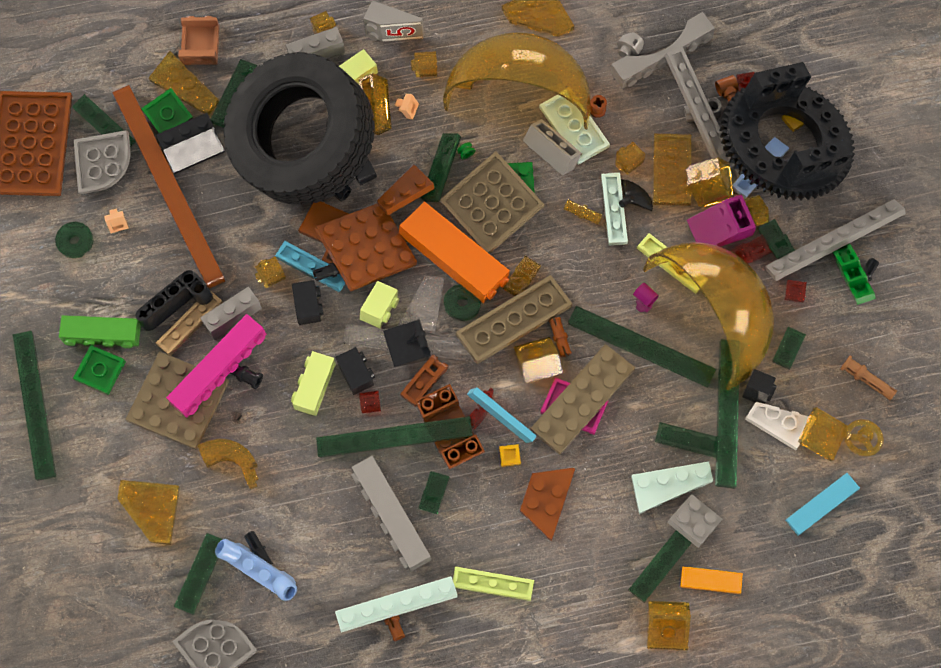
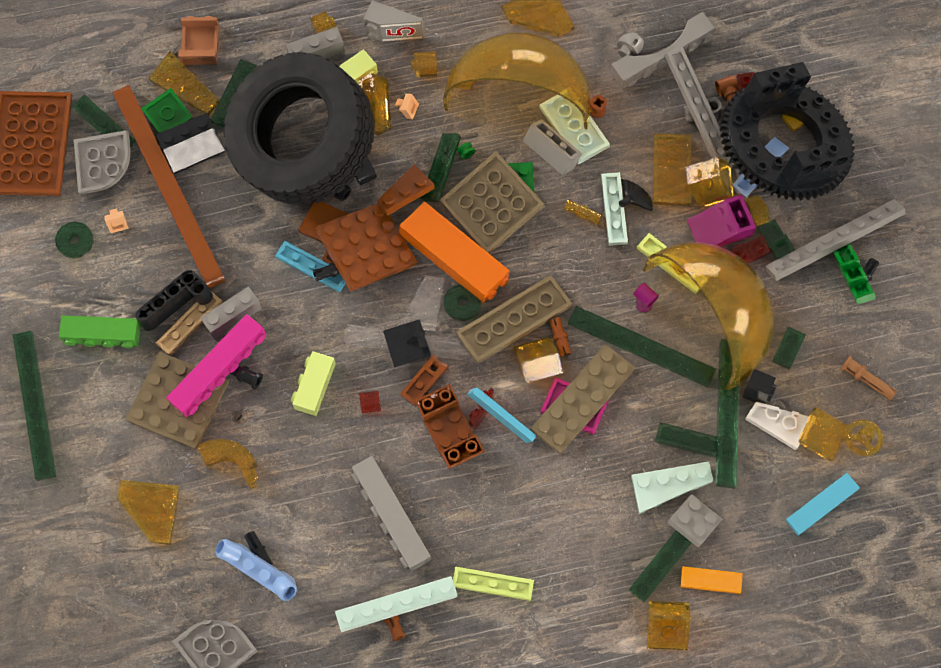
(99, 369): green plate -> none
(198, 575): clear green plate -> none
(269, 272): clear yellow brick -> none
(306, 302): black brick -> none
(355, 371): black brick -> none
(379, 304): yellowish green brick -> none
(394, 437): clear green tile -> none
(434, 492): clear green slope -> none
(510, 455): yellow tile -> none
(522, 276): clear yellow slope -> none
(546, 498): dark orange wing -> none
(629, 158): clear yellow brick -> none
(795, 291): clear red plate -> none

